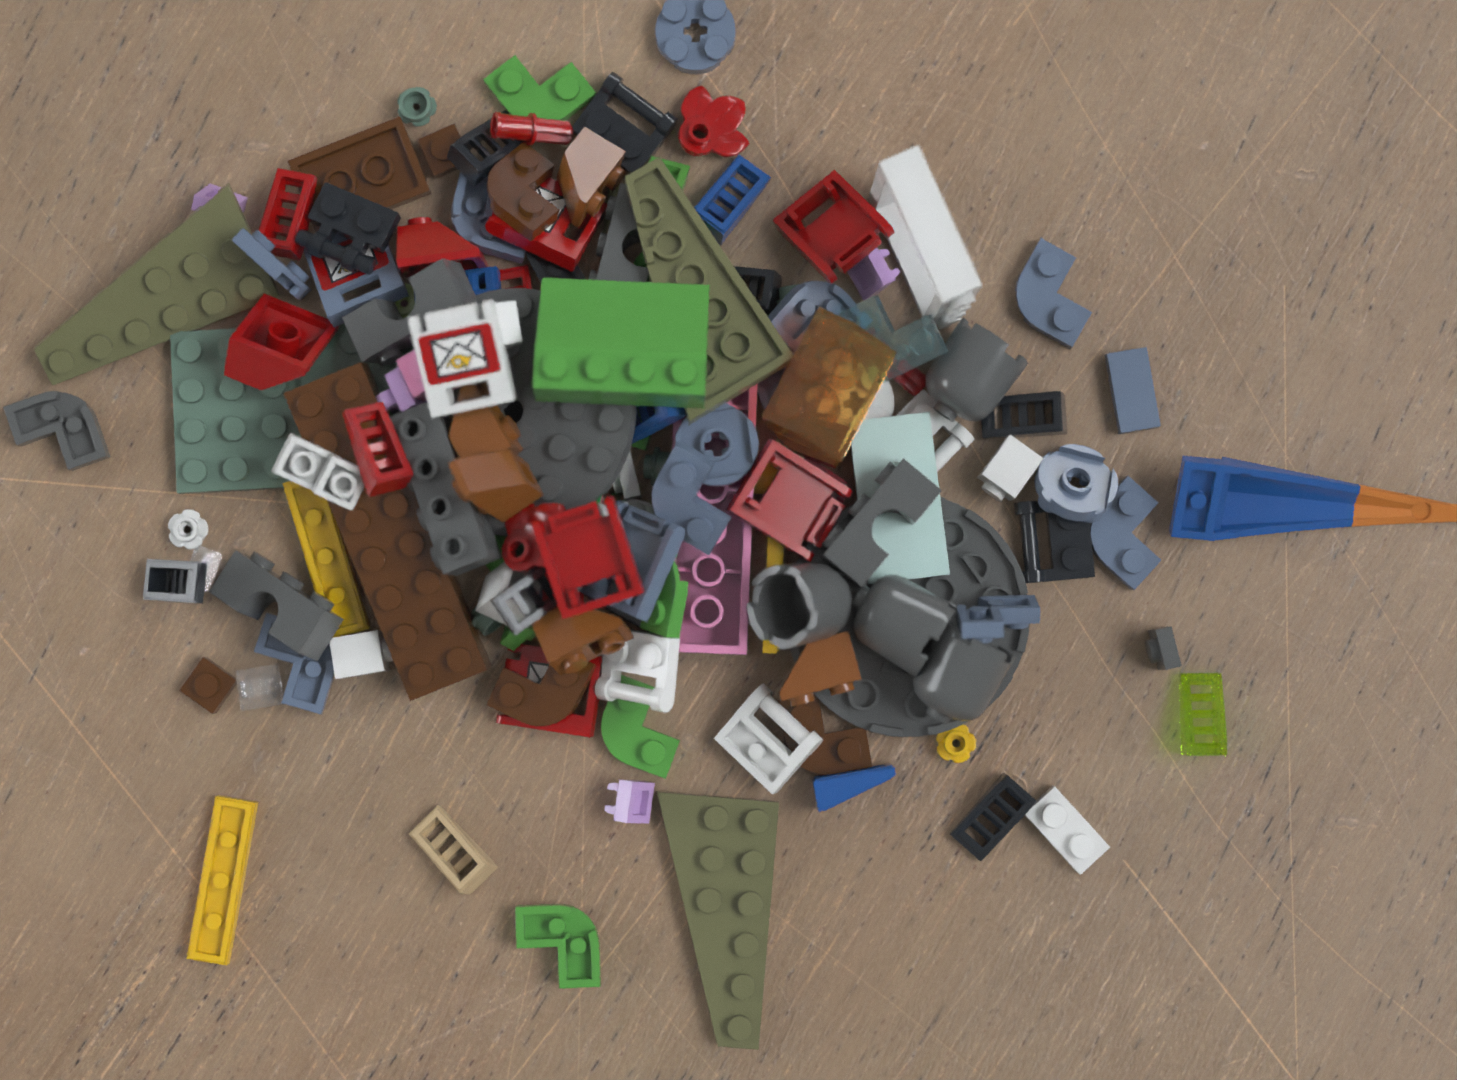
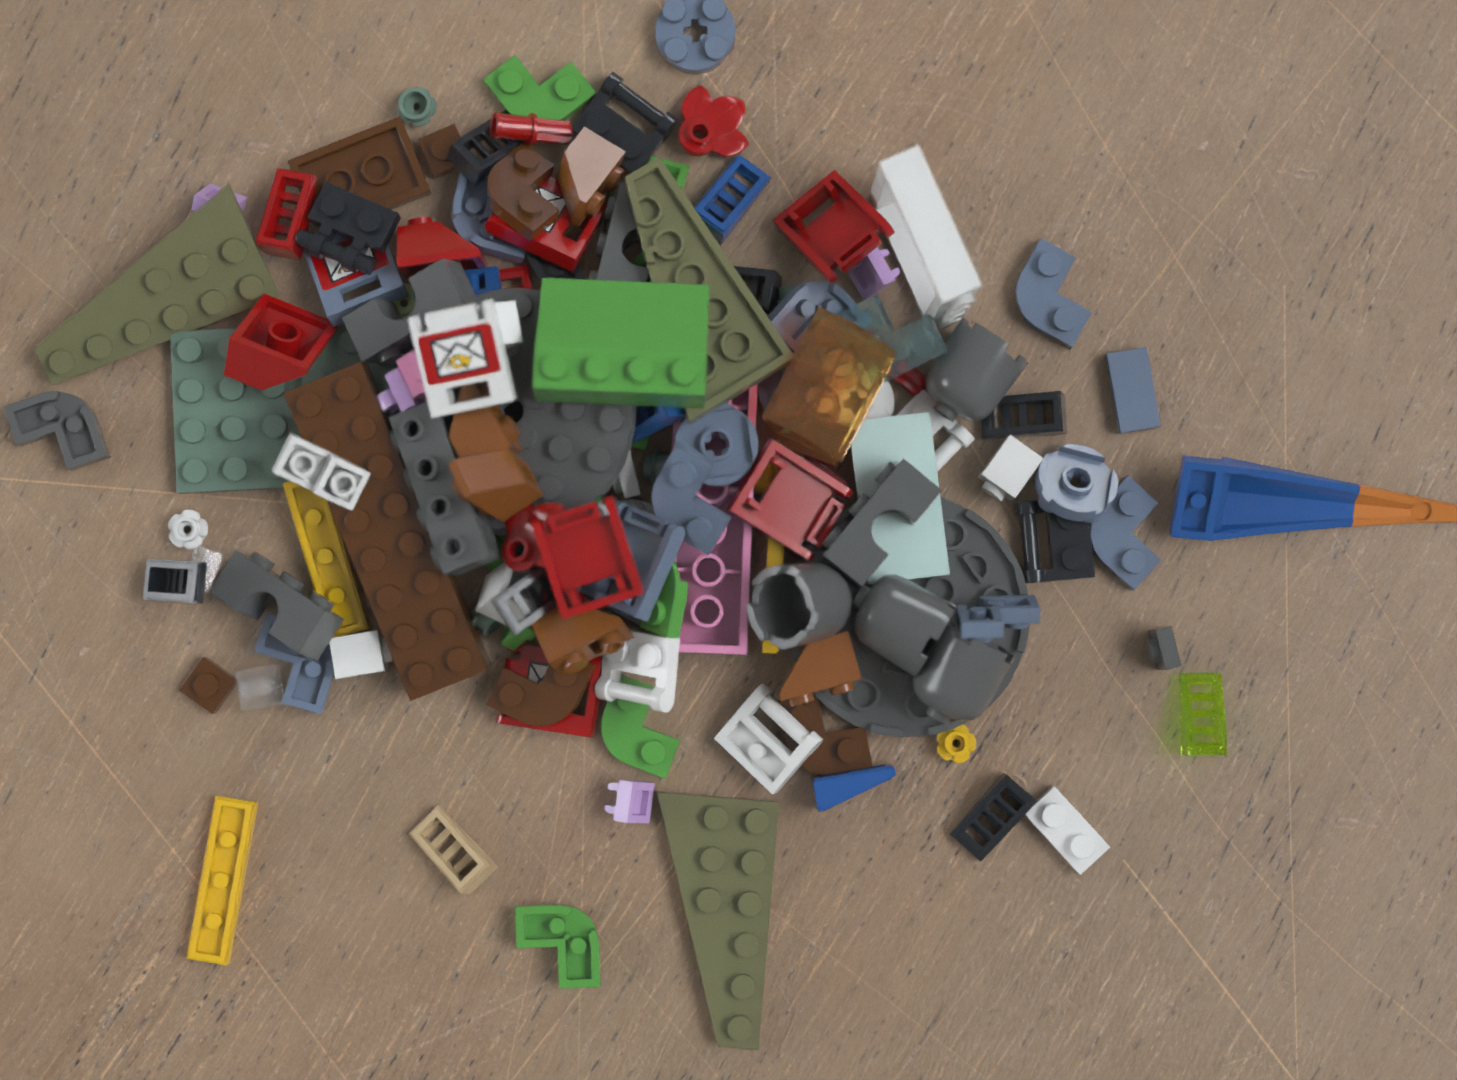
(259, 249): sand blue plate -> none
(396, 461): red slope -> none

